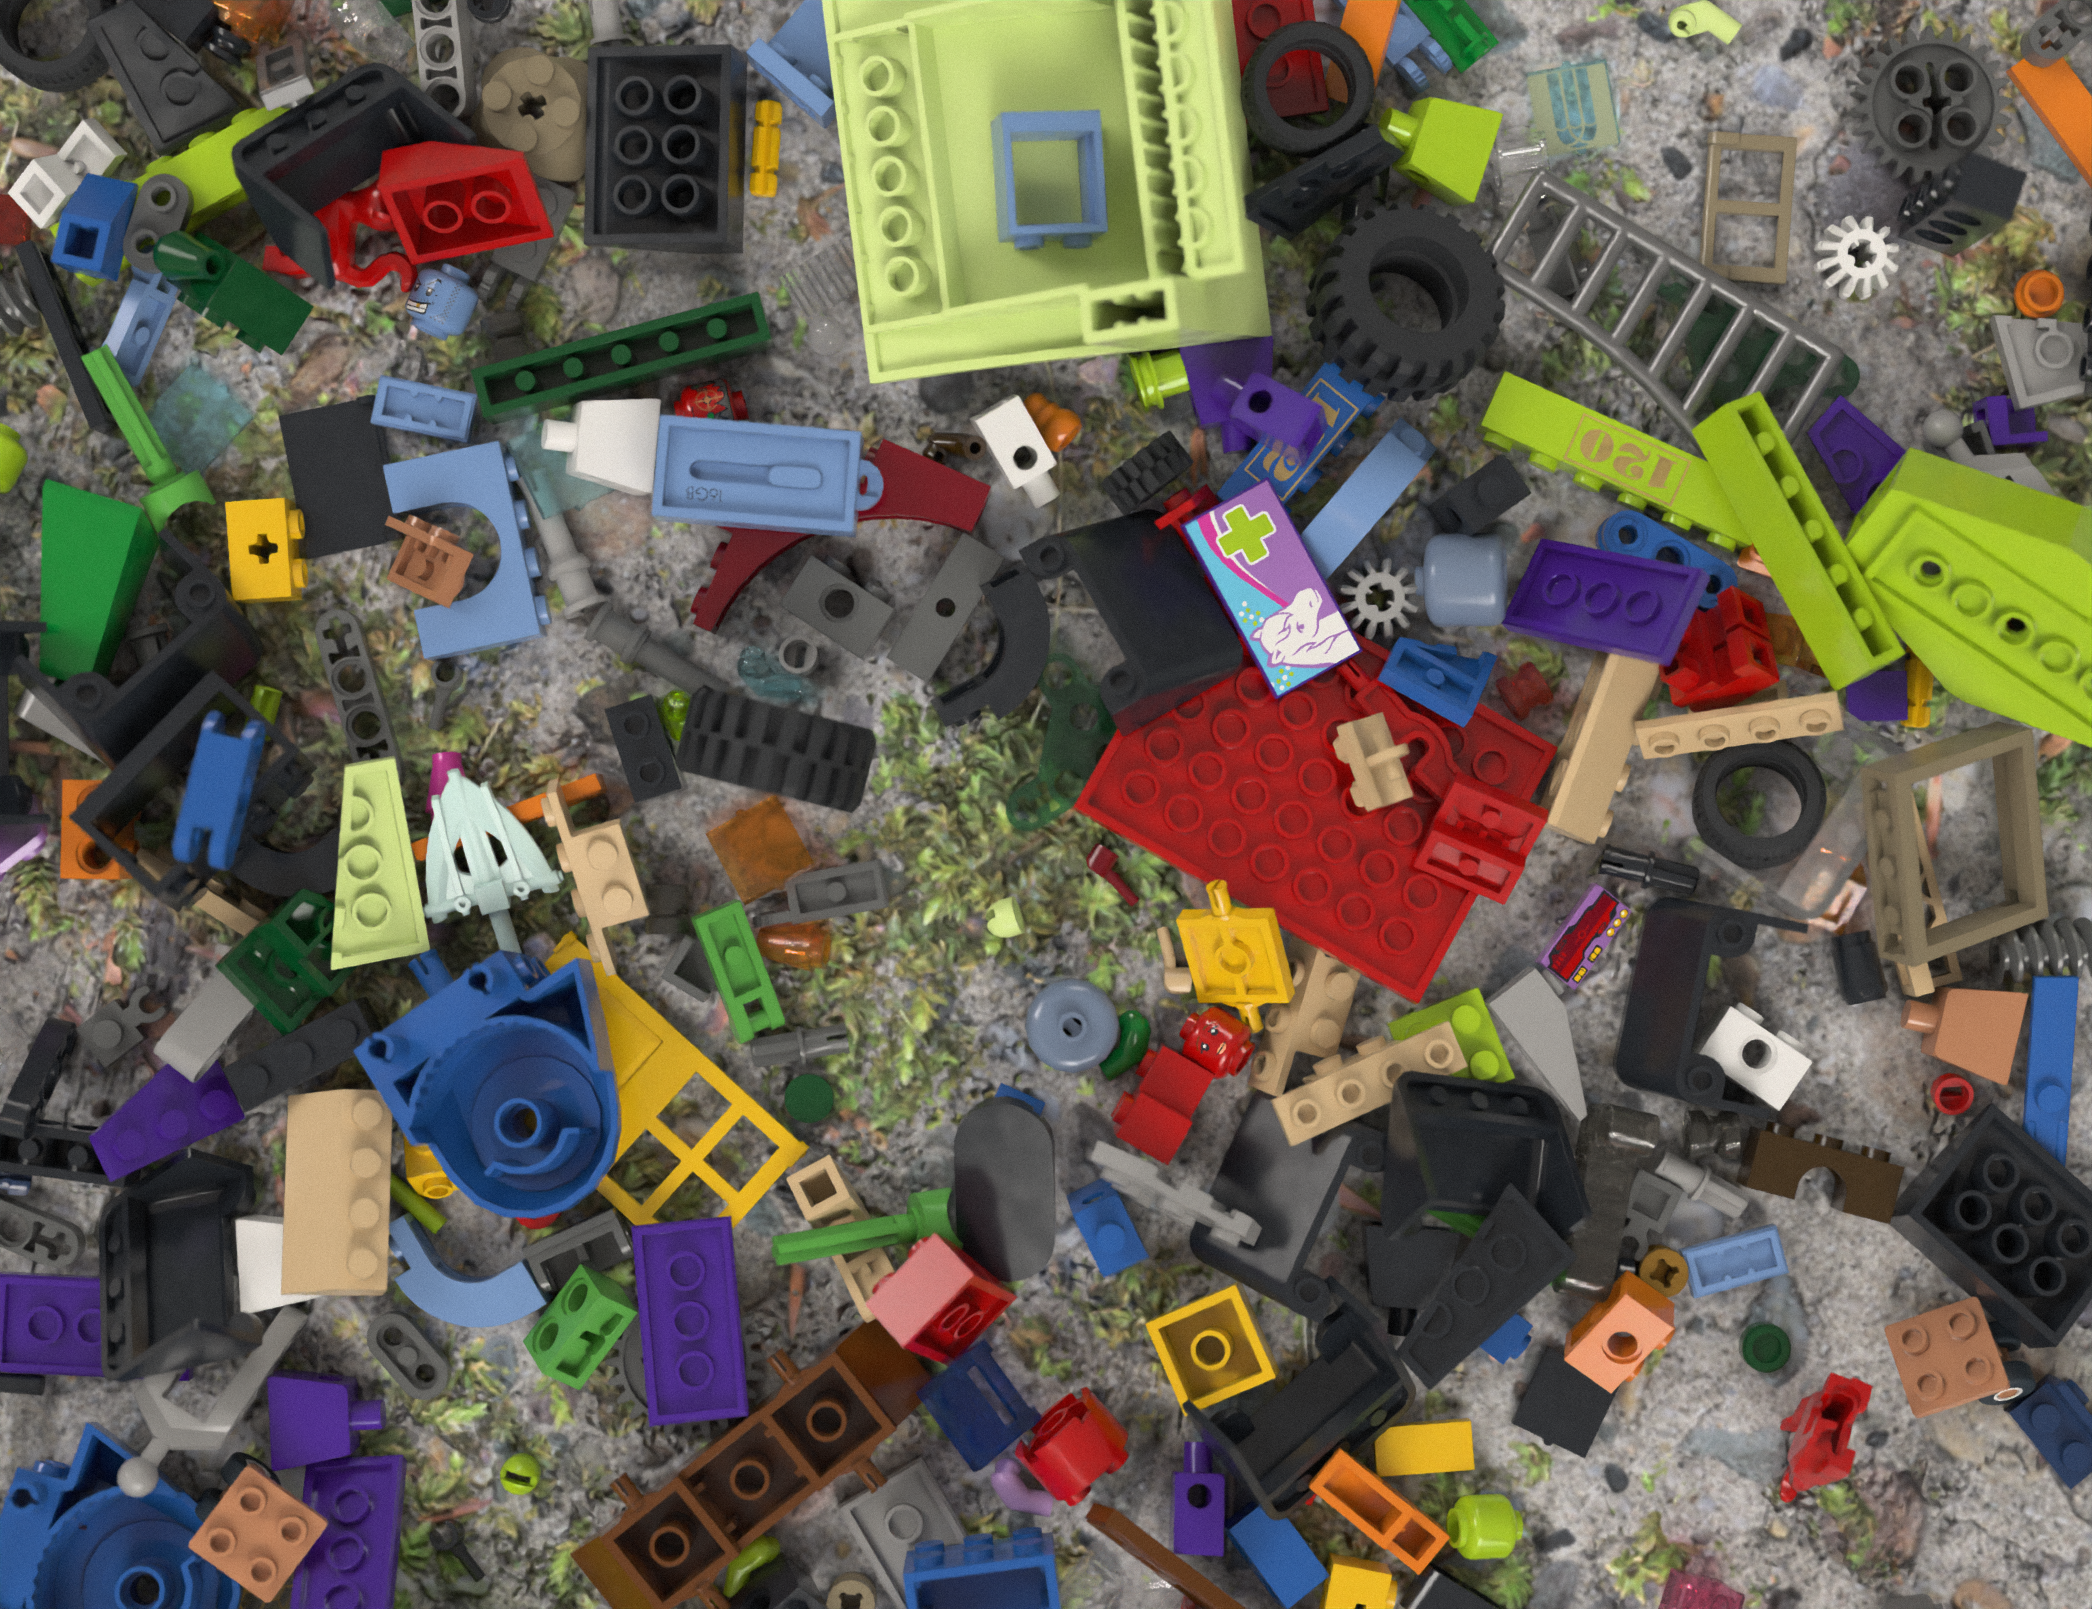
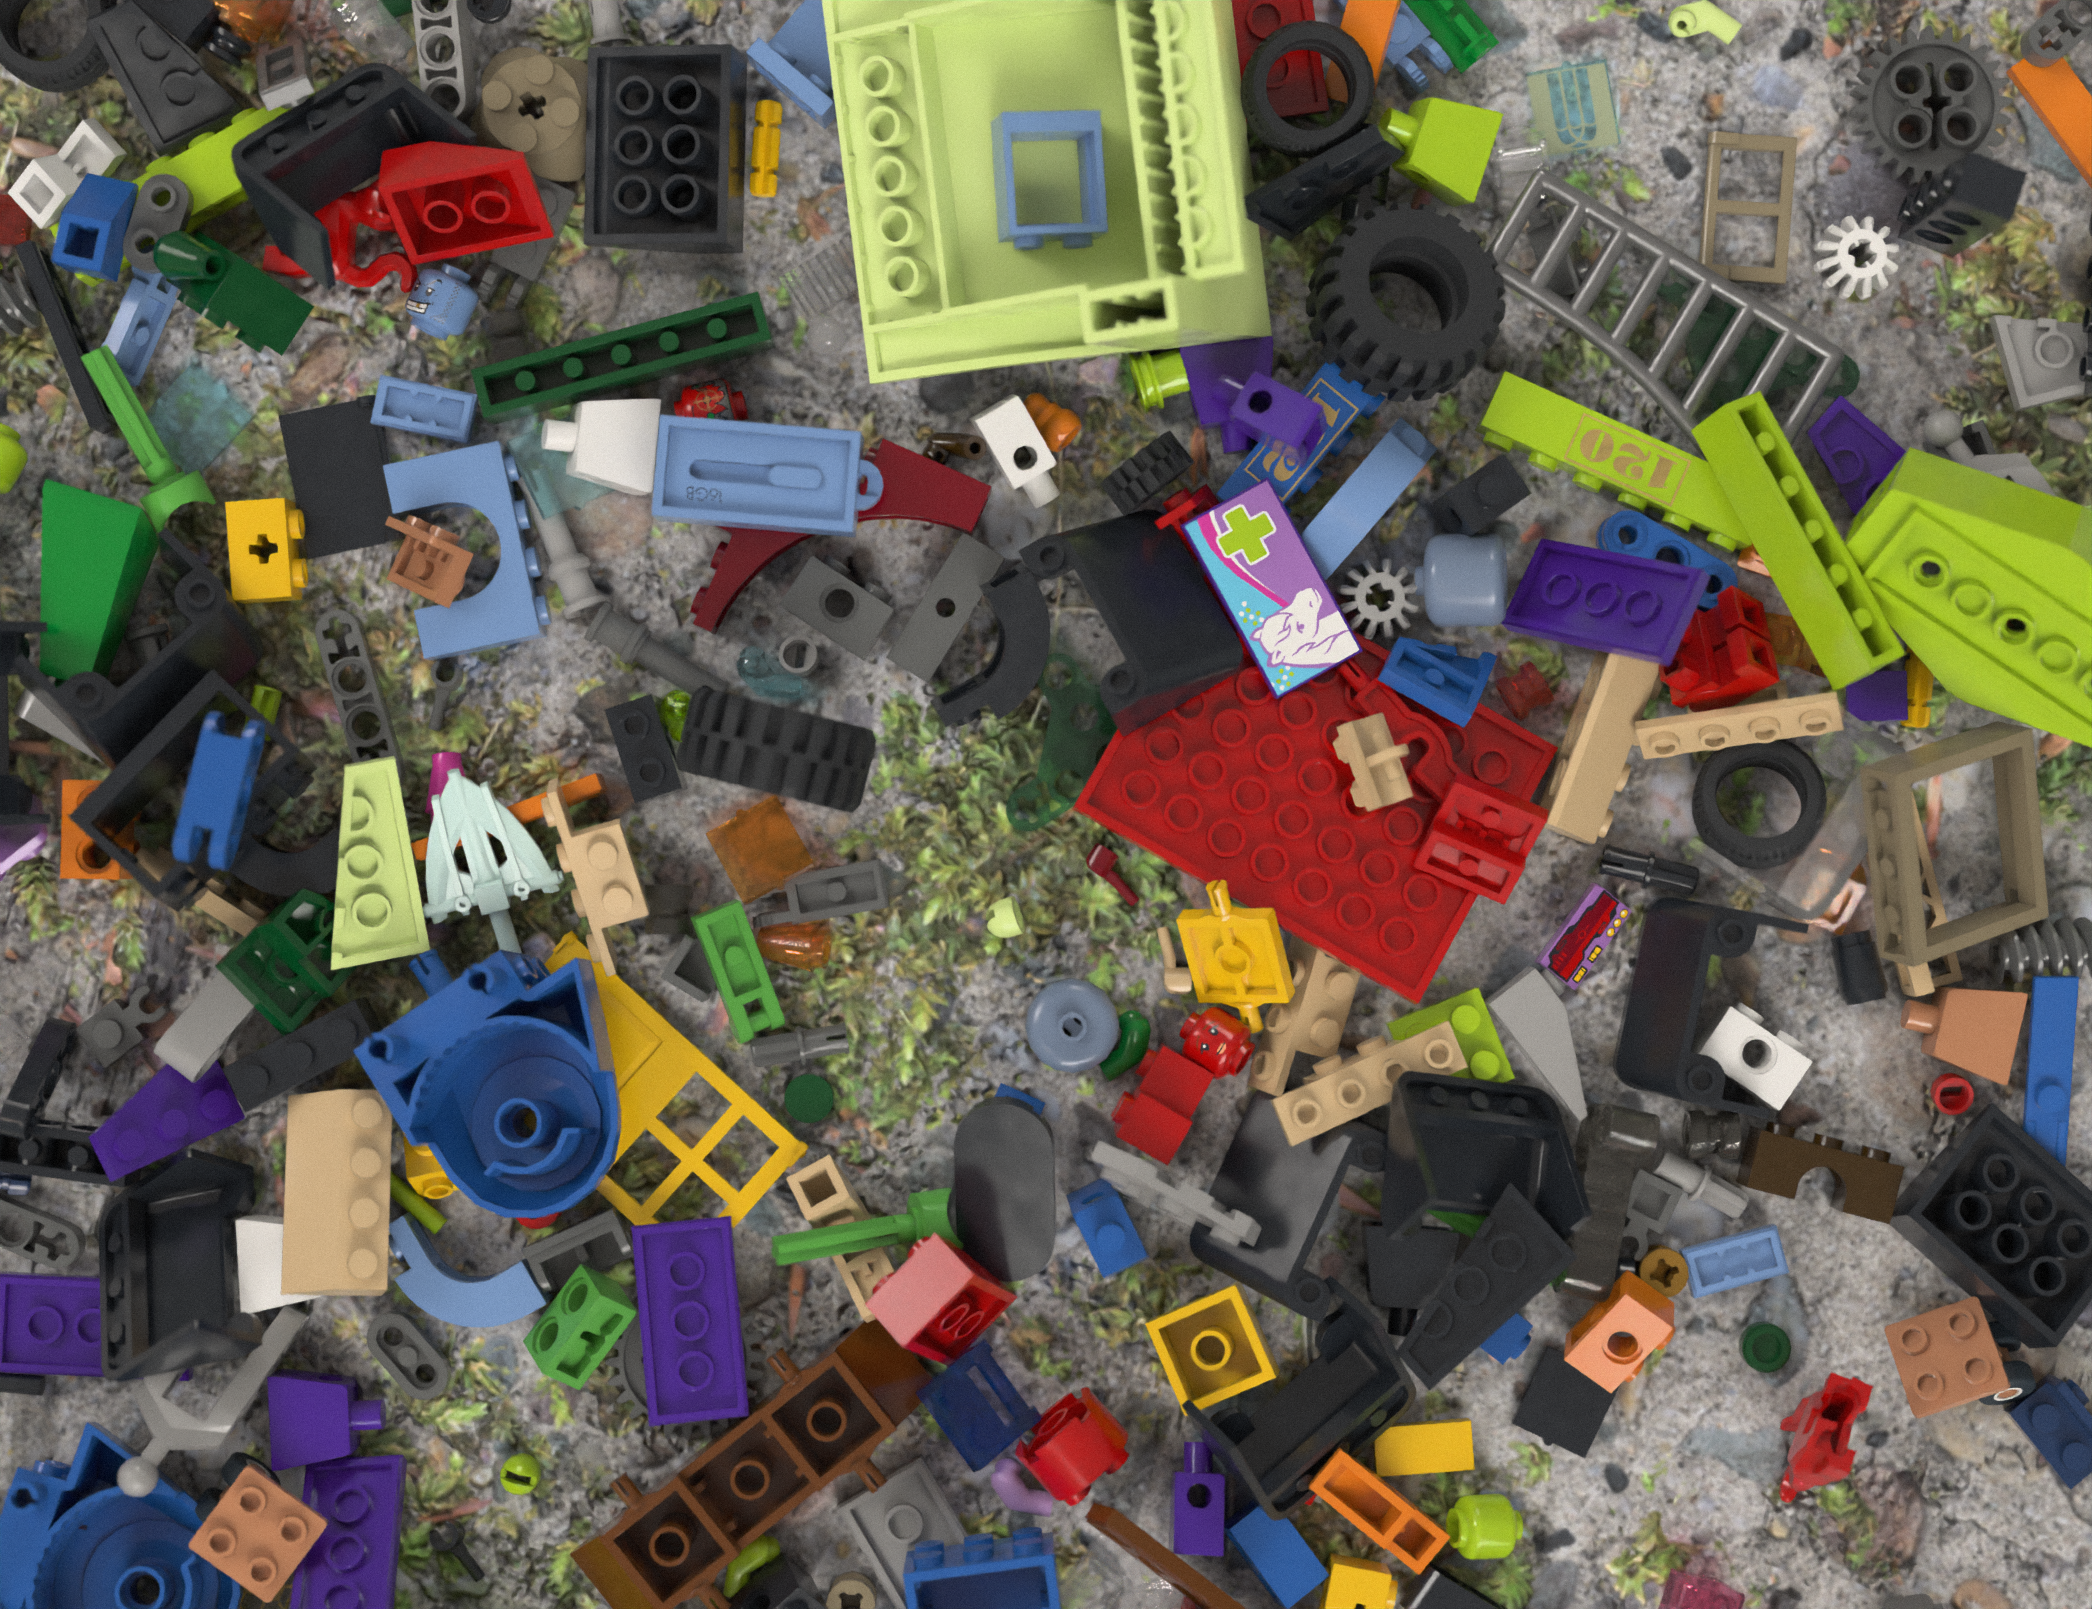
(2005, 426): dark purple panel -> none
(2038, 294): orange plate -> none

